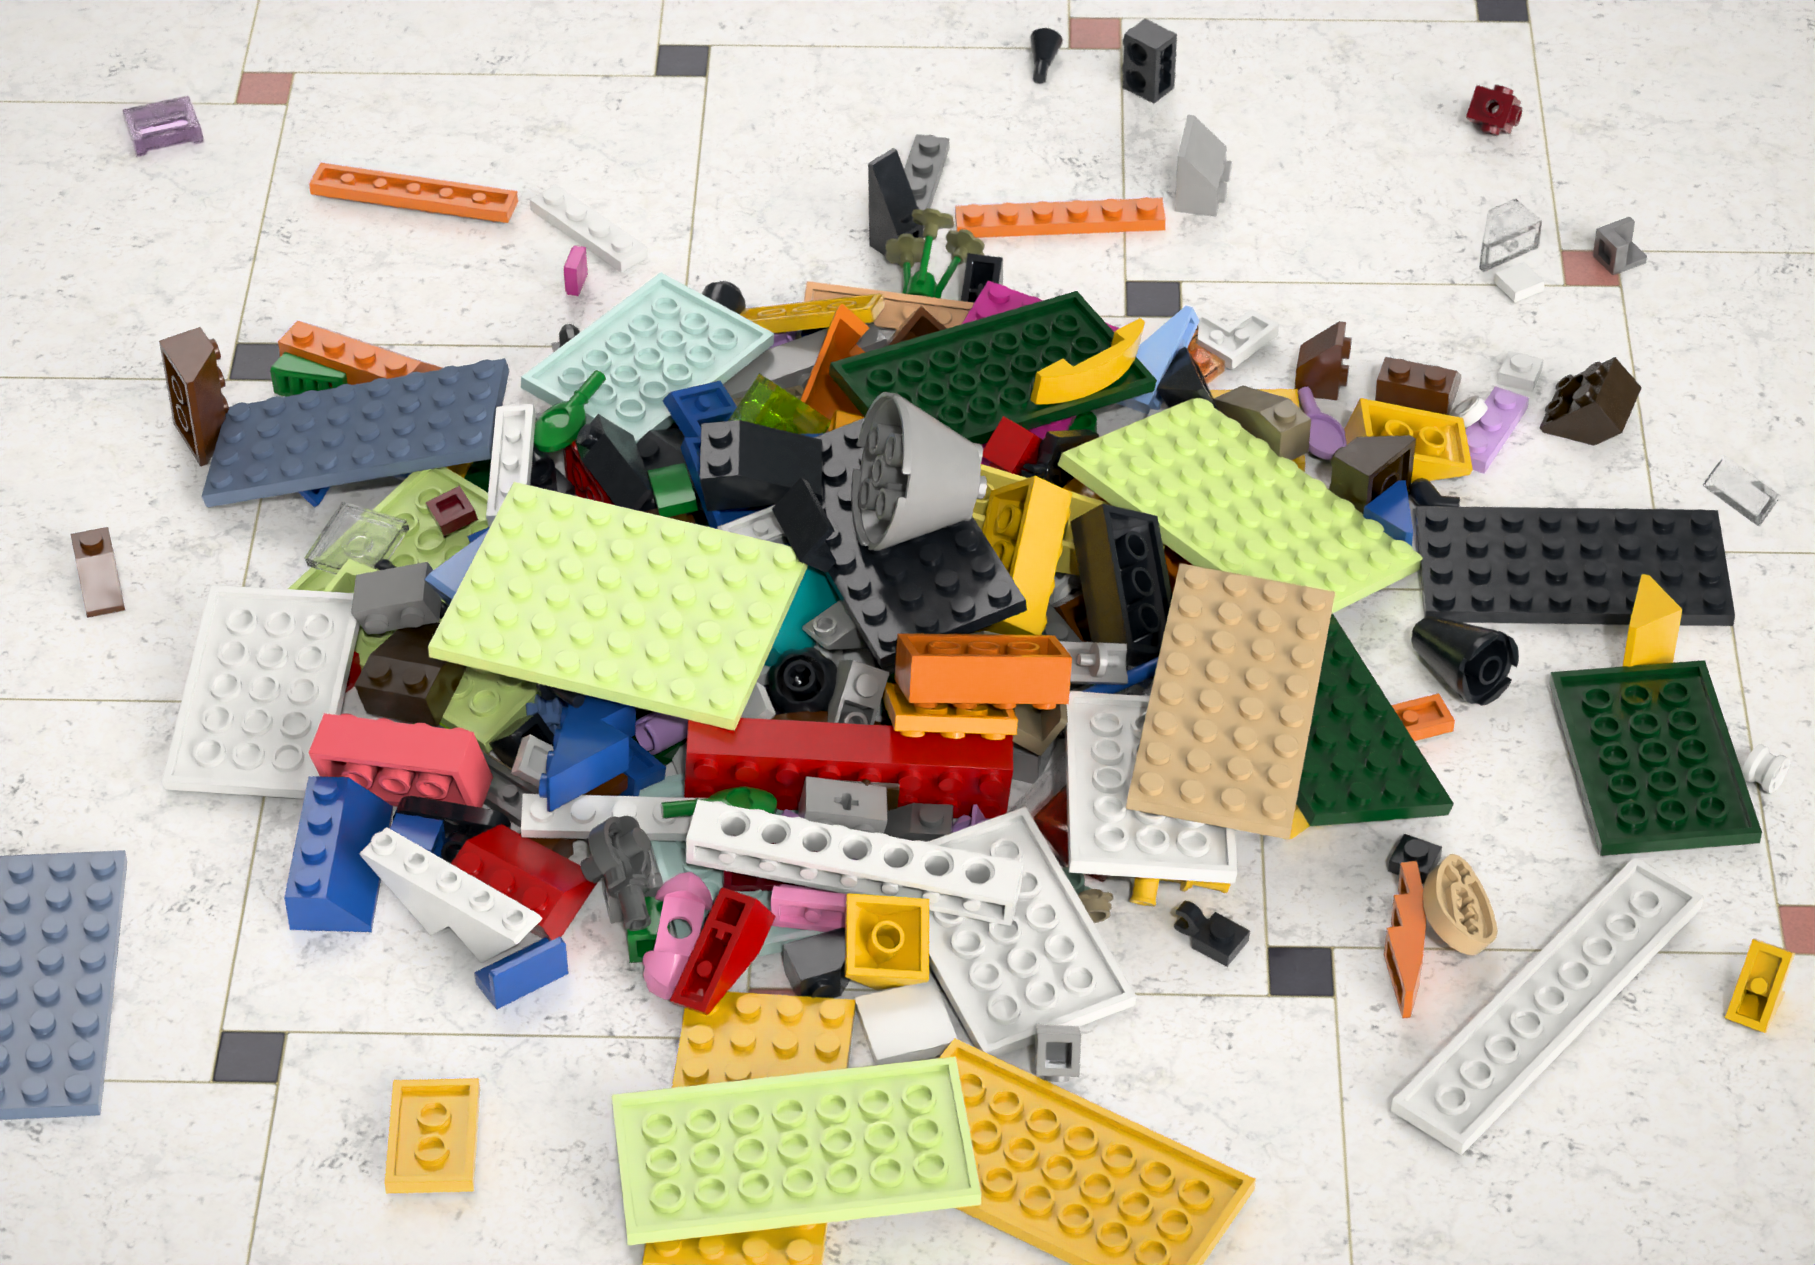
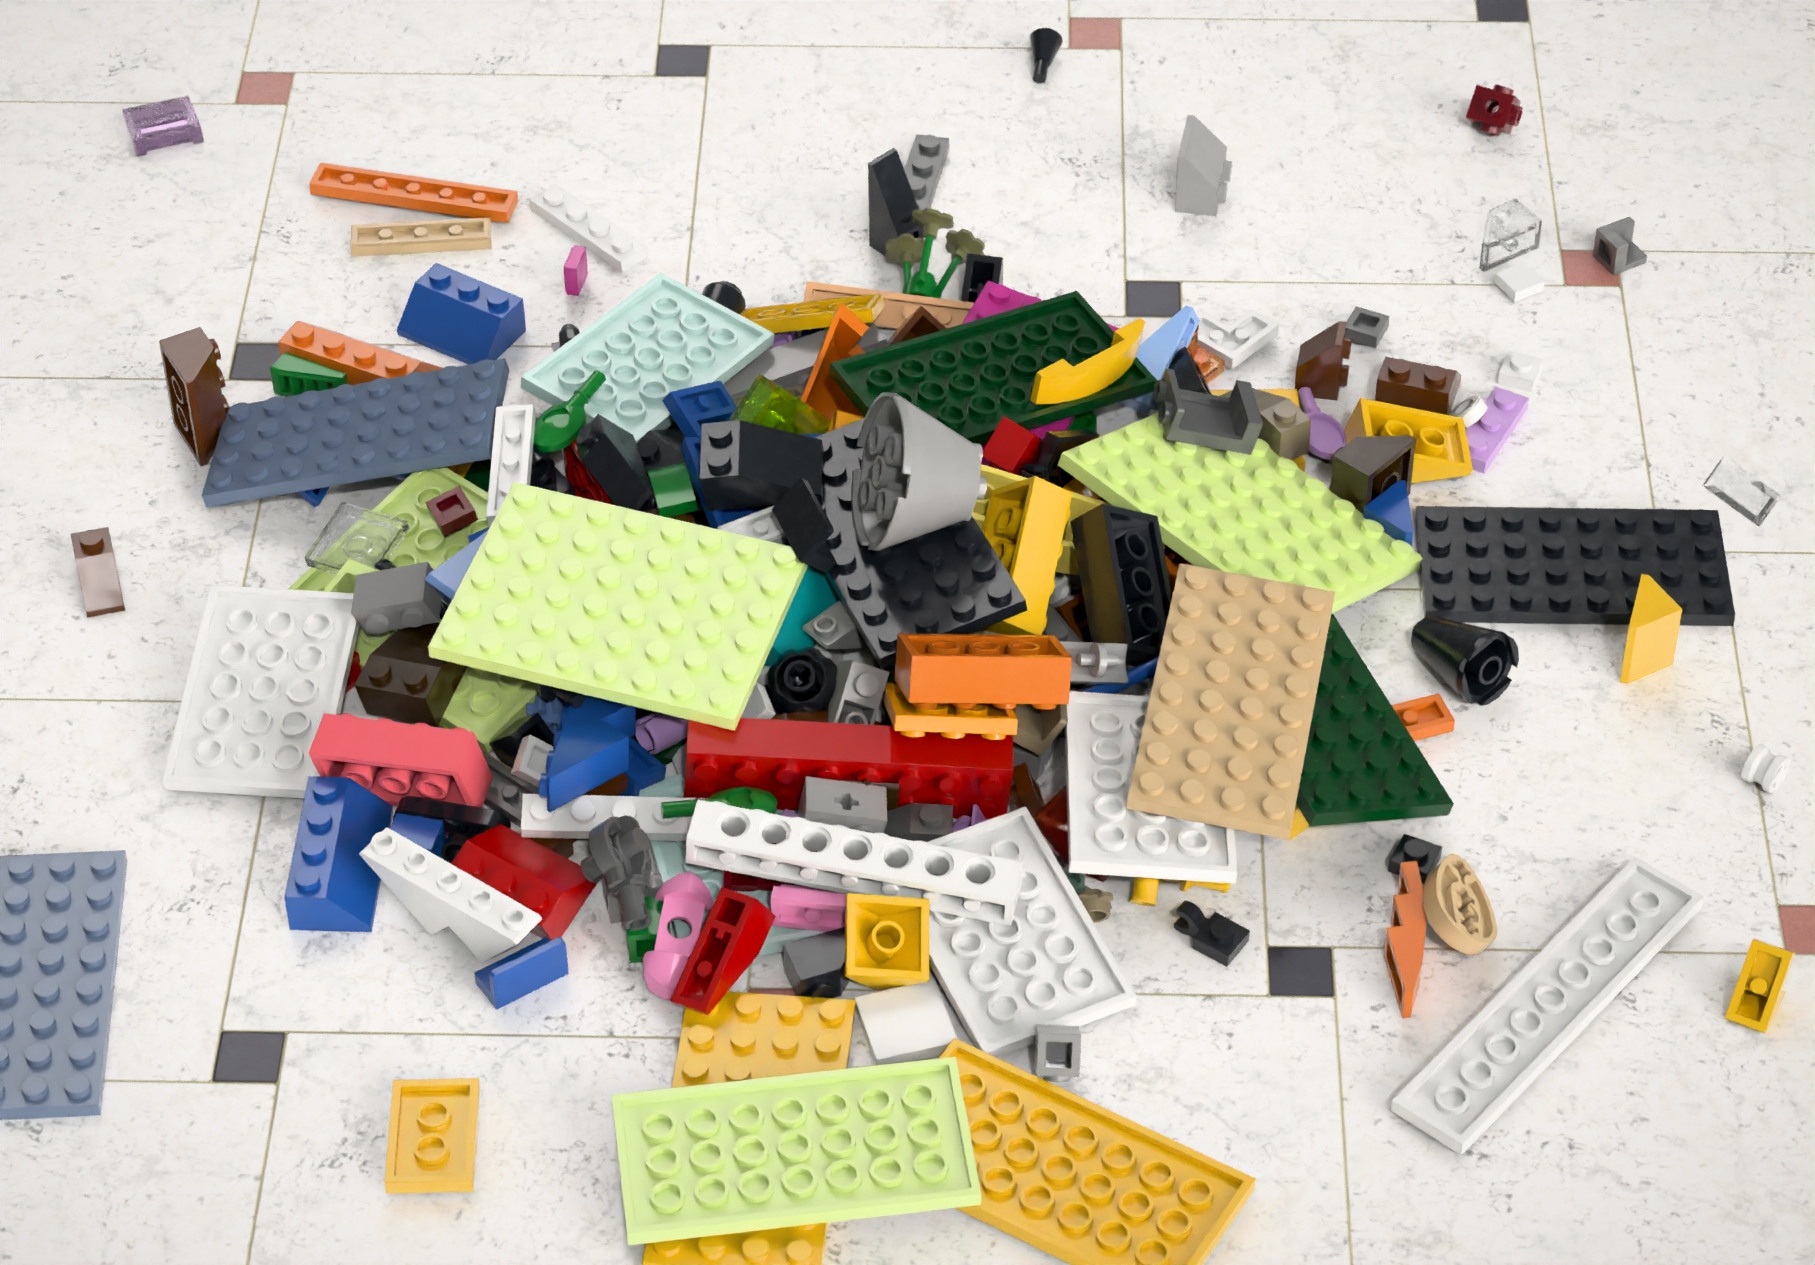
(421, 237): none -> tan tile
(461, 316): none -> blue slope
(1026, 790): none -> reddish brown plate
(1061, 217): orange plate -> none
(1149, 60): black brick -> none
(1206, 418): none -> dark grey panel
(1366, 326): none -> dark grey plate
(1426, 494): black arm -> none
(1592, 403): dark brown slope -> none
(1654, 758): dark green plate -> none

